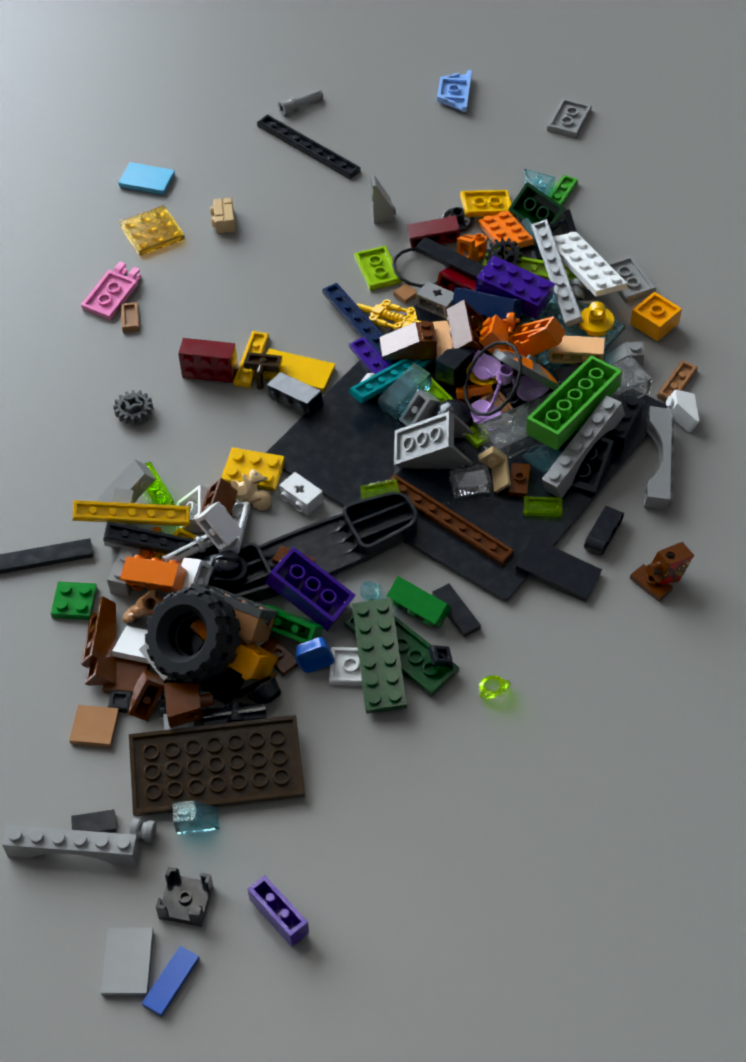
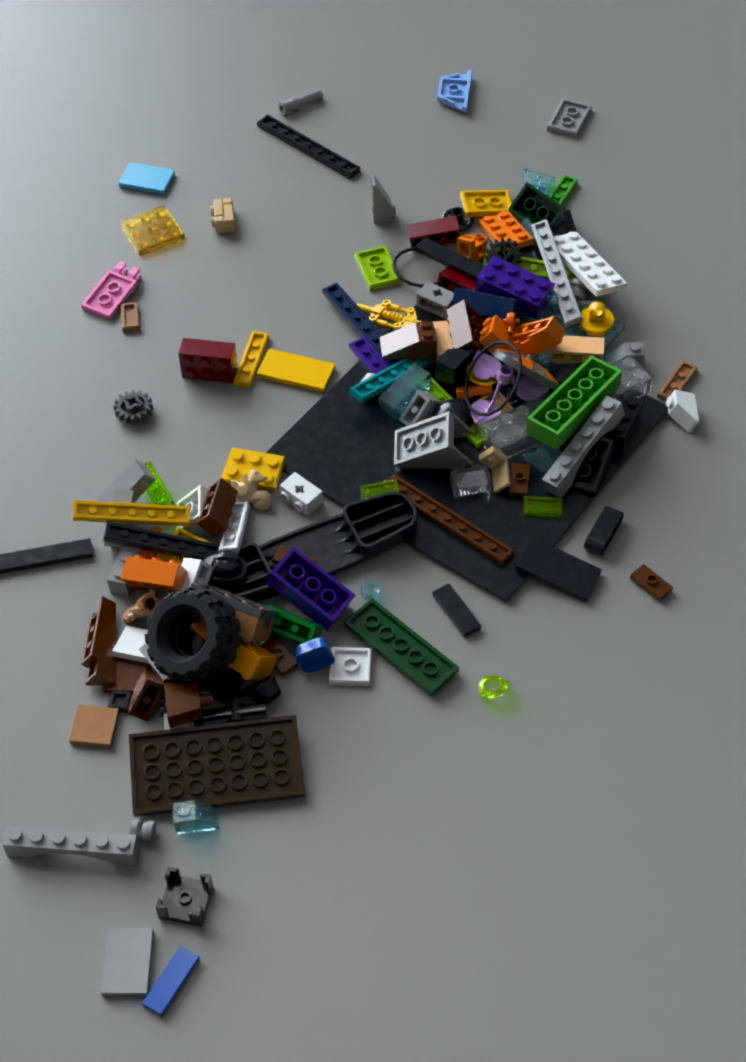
(74, 600): green plate -> none
(96, 821): black tile -> none
(199, 544): light grey pin -> none
(218, 525): white brick -> none
(262, 363): dark brown plate -> none
(278, 910): dark purple brick -> none
(295, 394): brick -> none
(379, 656): dark green plate -> none
(405, 293): medium nougat tile -> none
(418, 602): green brick -> none
(440, 656): black tile -> none
(637, 281): light grey tile -> none
(655, 316): light orange container -> none
(659, 427): light grey arch -> none
(670, 563): reddish brown torso -> none

